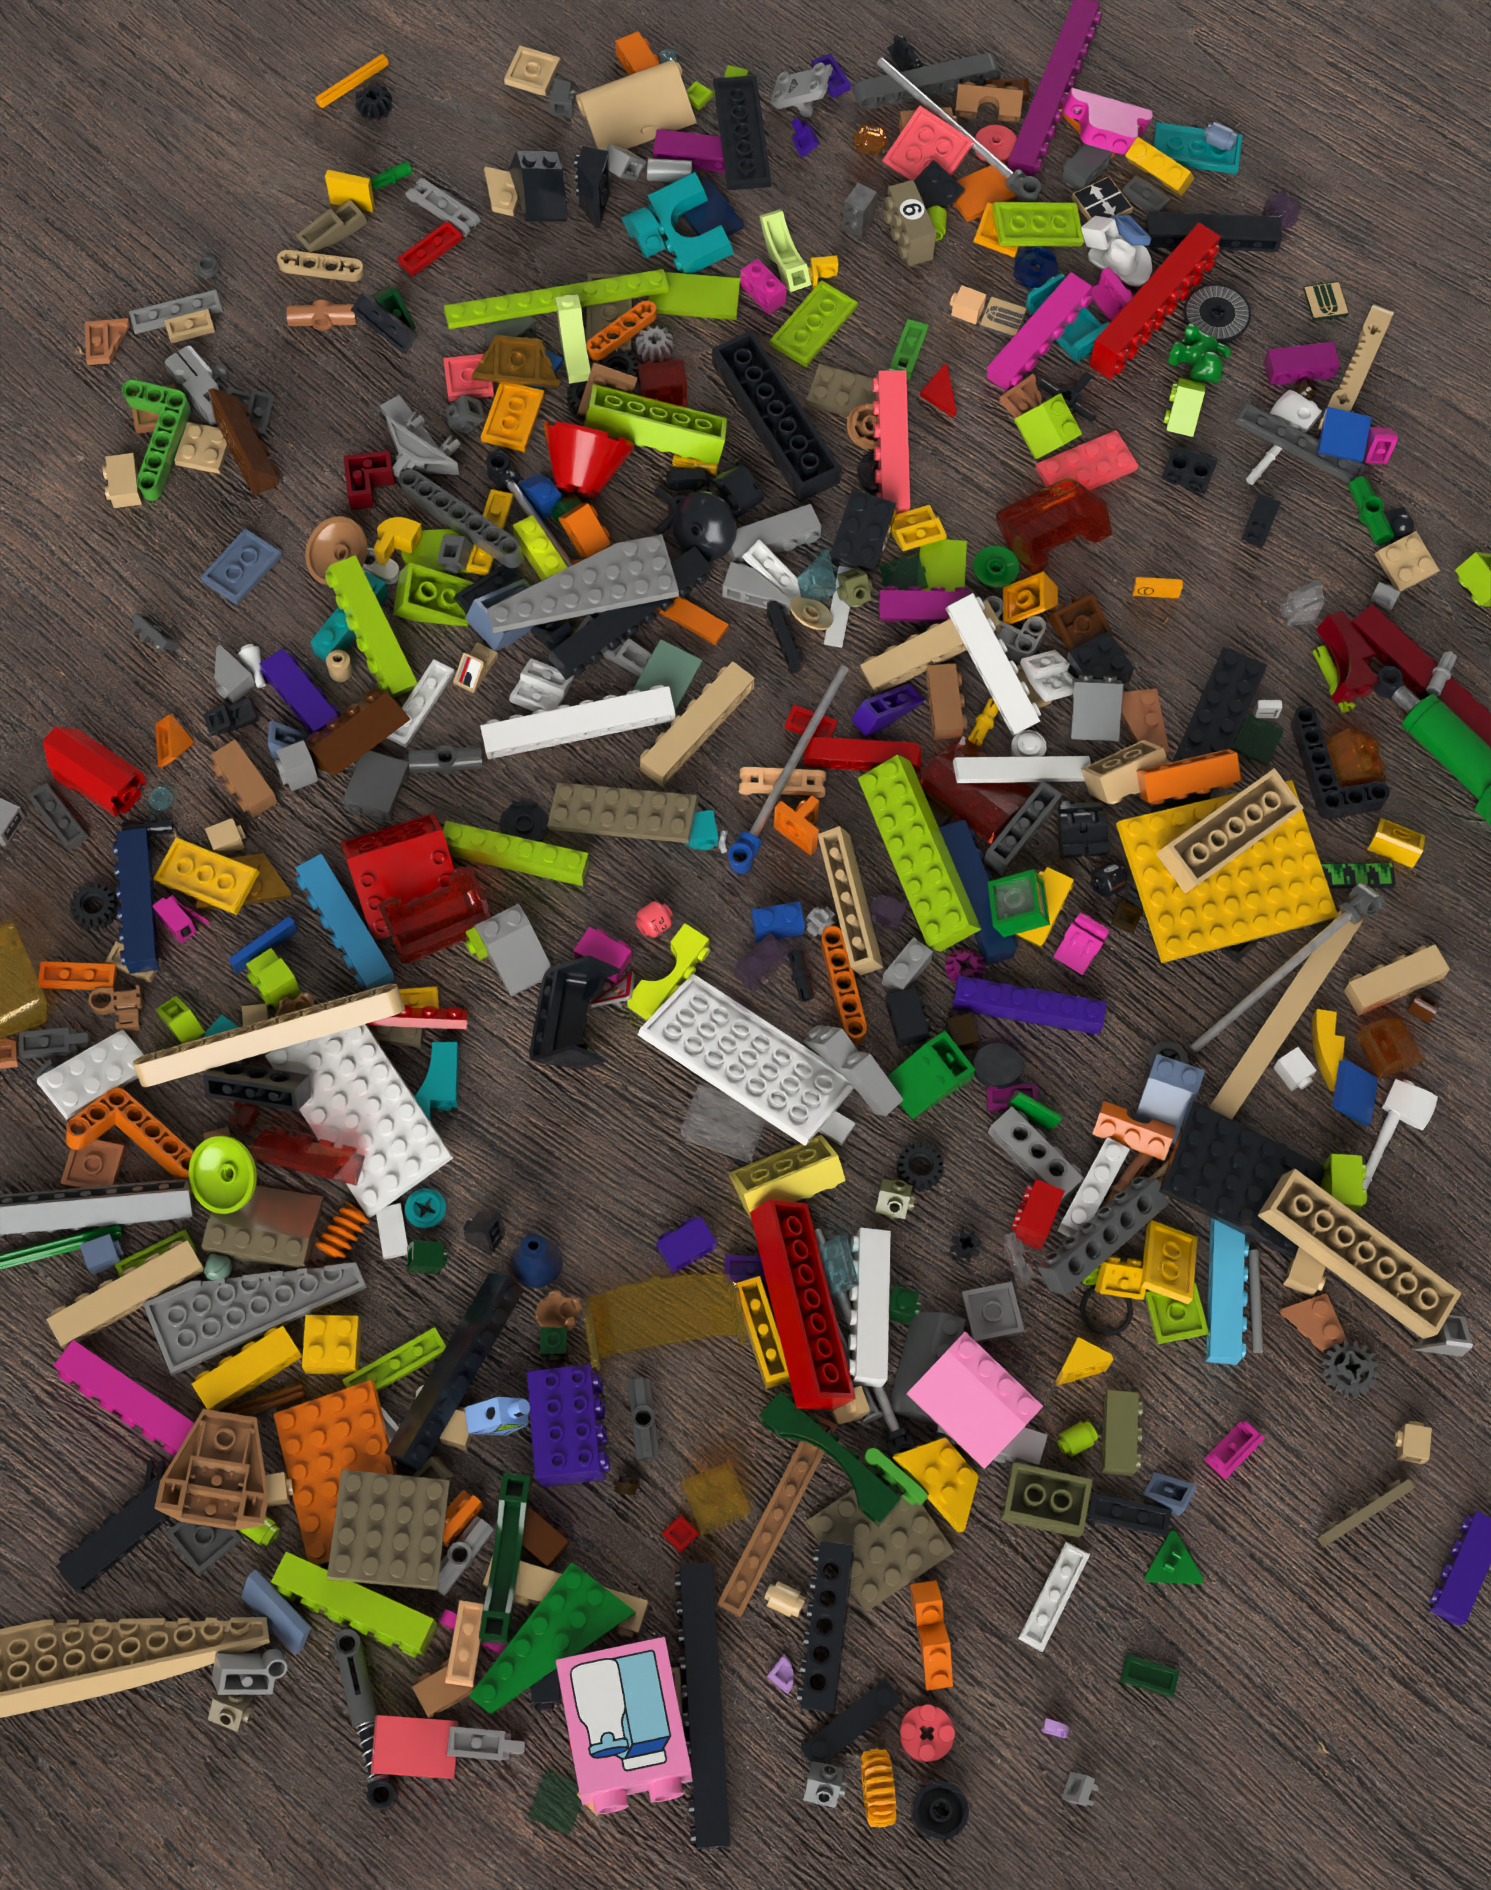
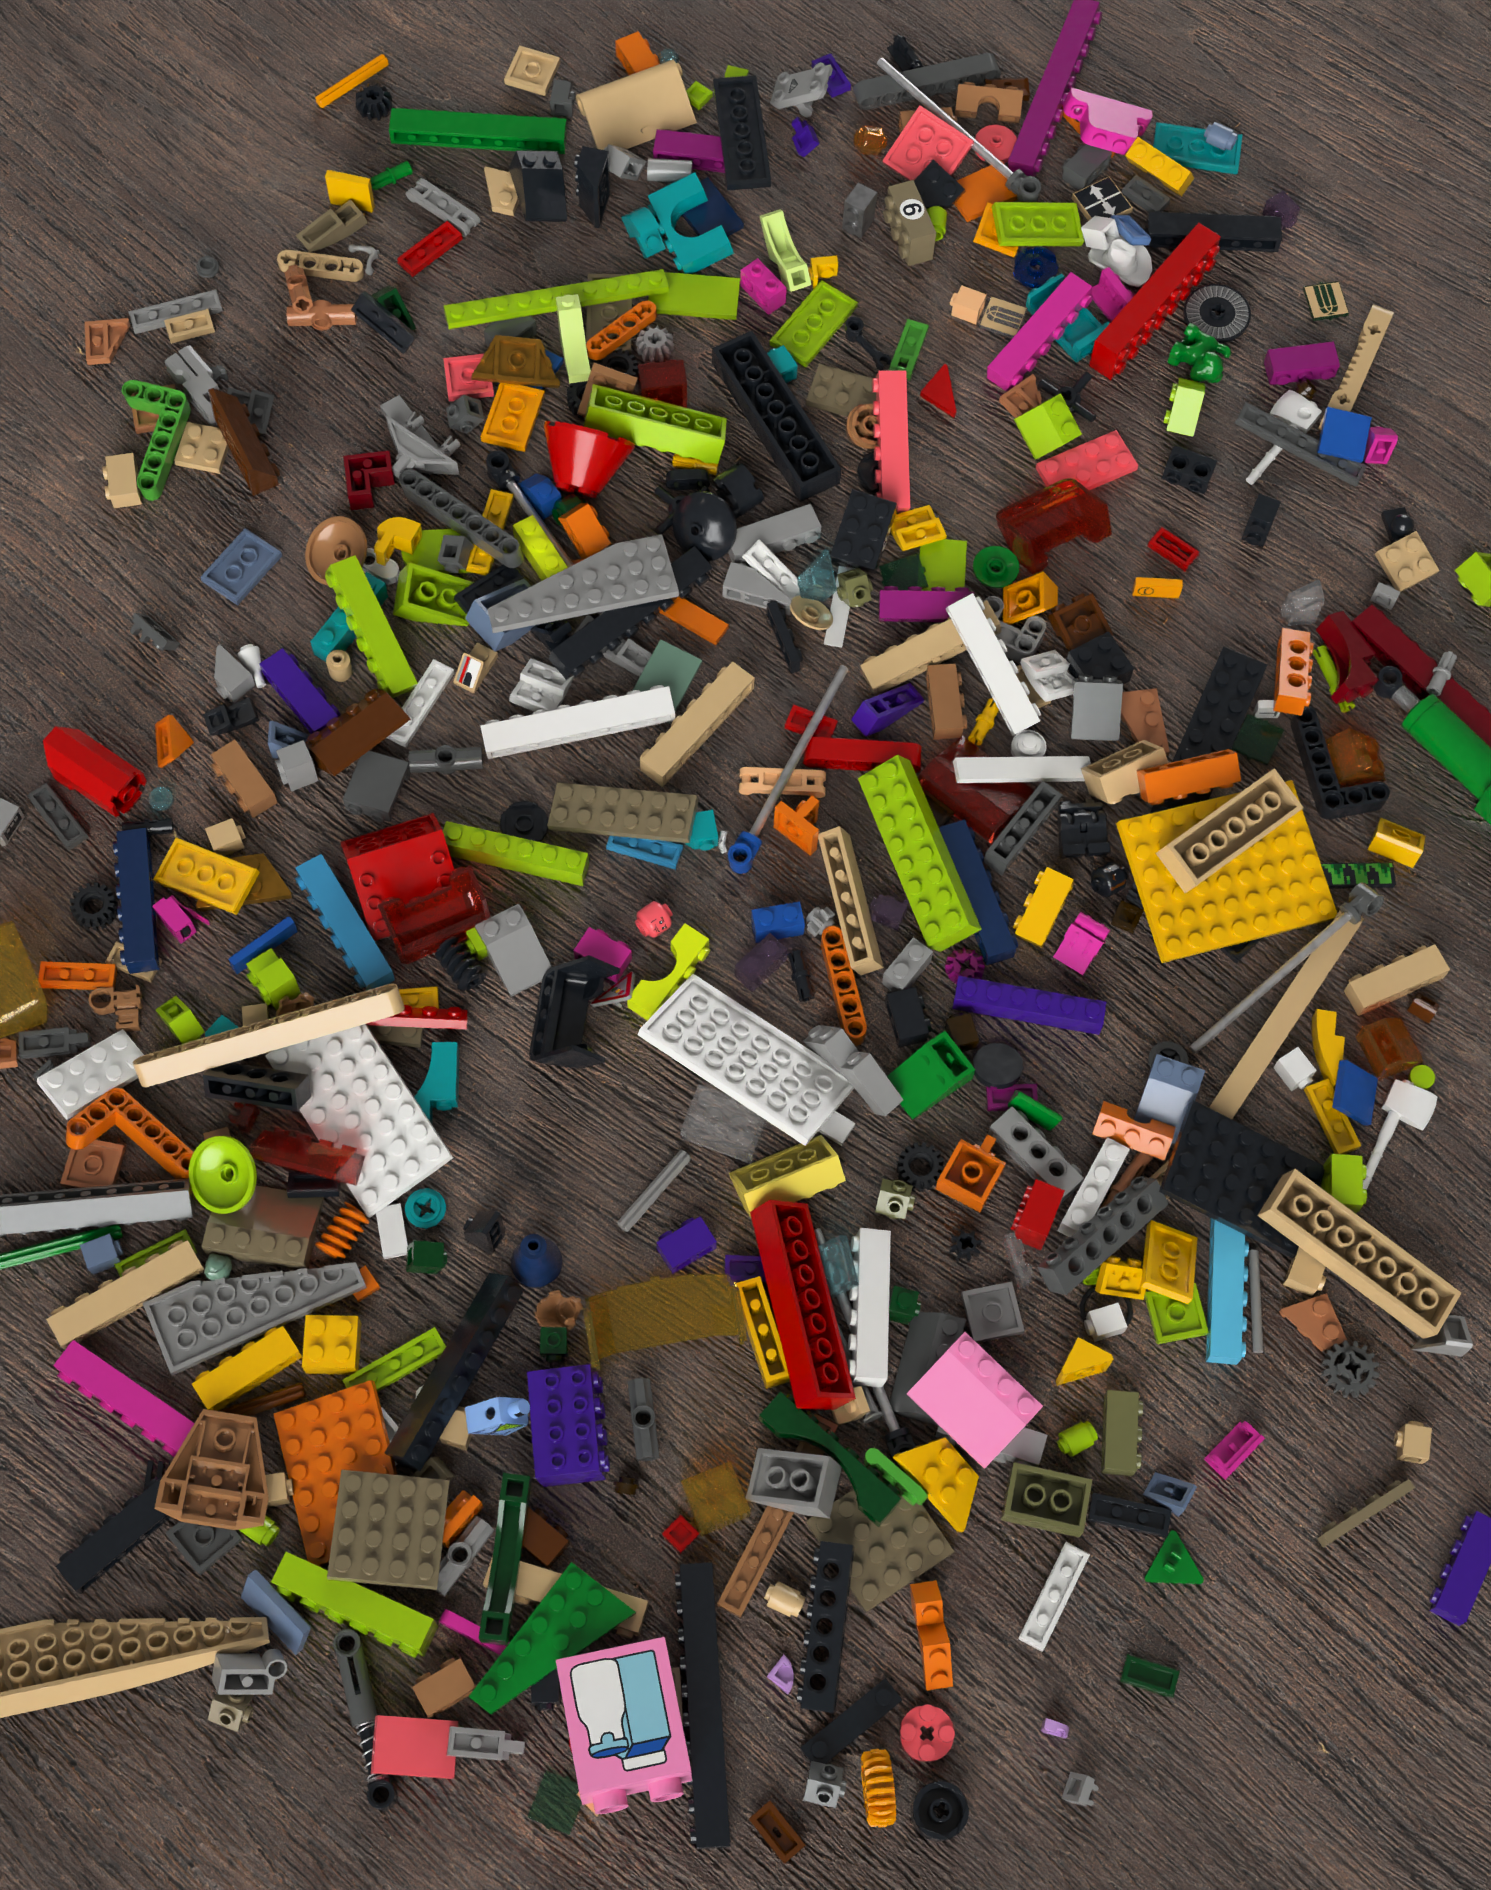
(298, 289): none -> nougat piece
(307, 1185): none -> black tile
(370, 1282): none -> orange tile
(373, 254): none -> light grey piece
(458, 965): none -> black piece
(465, 1644): light nougat tile -> none
(477, 130): none -> green brick
(654, 851): none -> dark azure tile
(654, 1190): none -> light grey axle
(768, 1818): none -> reddish brown piece
(784, 363): none -> teal brick
(794, 1482): none -> light grey slope
(853, 330): none -> black brick
(971, 1173): none -> orange hinge
(1018, 903): piece -> none
(1105, 1322): none -> white brick
(1170, 551): none -> red tile
(1292, 672): none -> orange brick
(1334, 1123): none -> yellow plate
(1375, 521): green piece -> none
(1422, 1076): none -> lime tile

